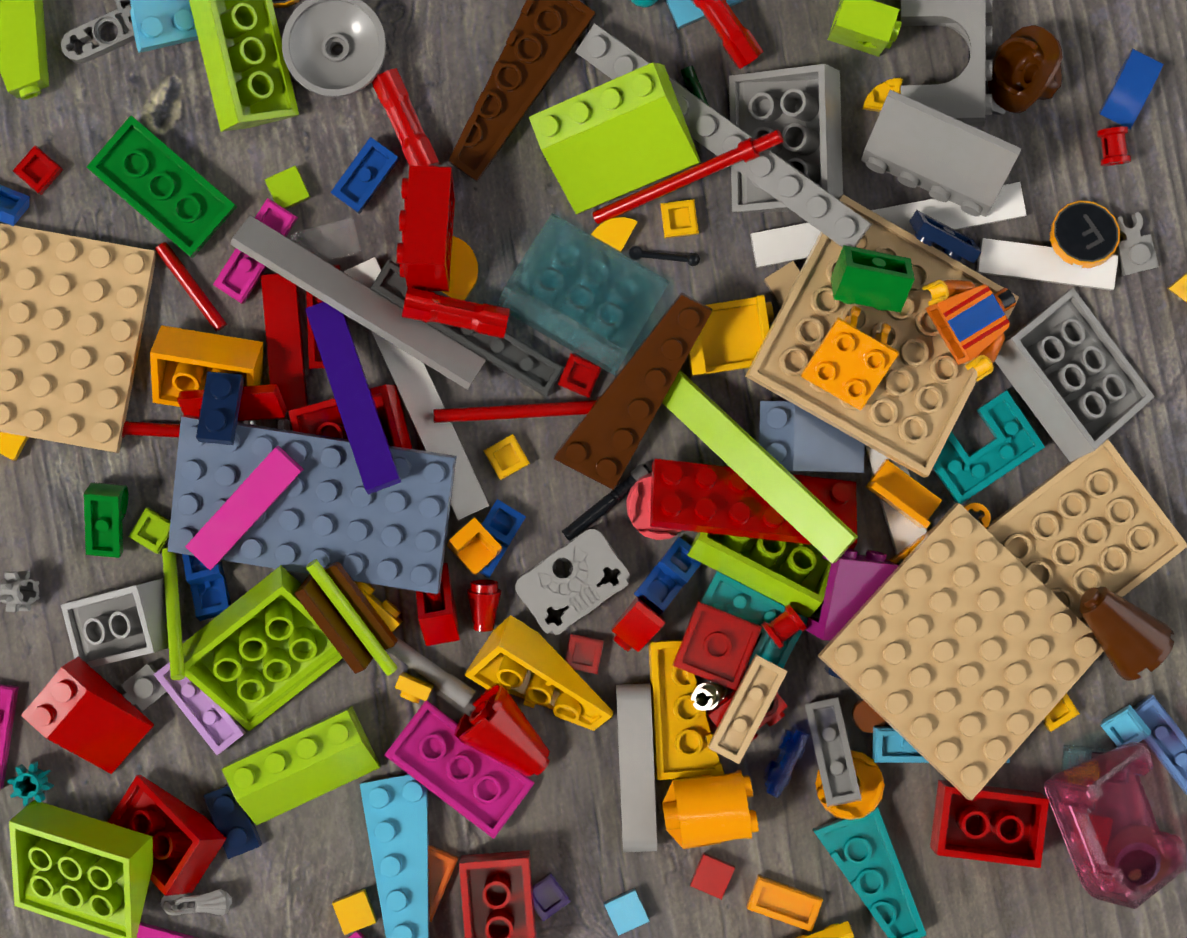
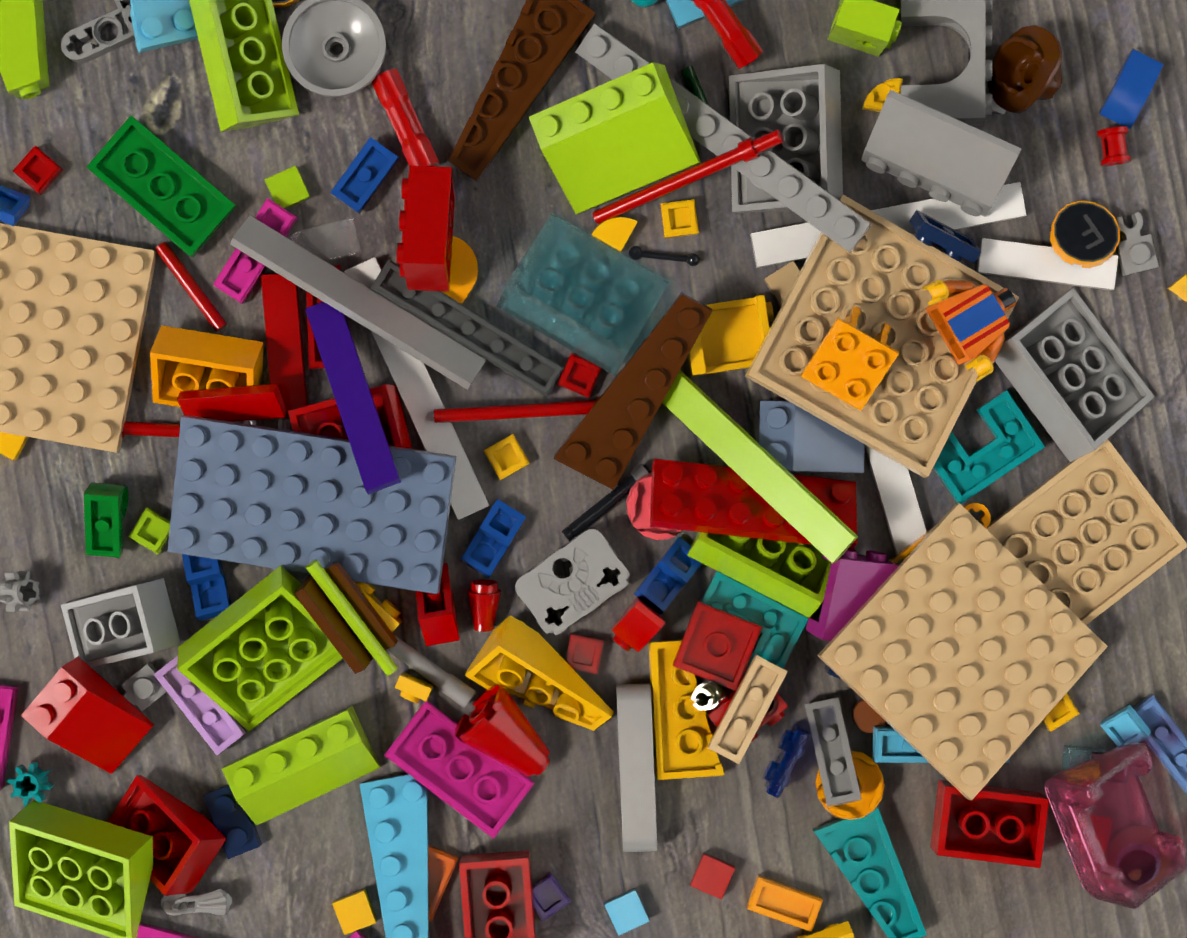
(173, 615): lime bar -> none
(220, 408): dark blue plate -> none
(244, 507): dark pink tile -> none
(431, 307): red axle -> none
(474, 546): light orange panel -> none
(709, 809): light orange cylinder -> none
(784, 626): red bush -> none
(872, 279): green brick -> none
(903, 494): light orange panel -> none
(1126, 632): reddish brown cone -> none

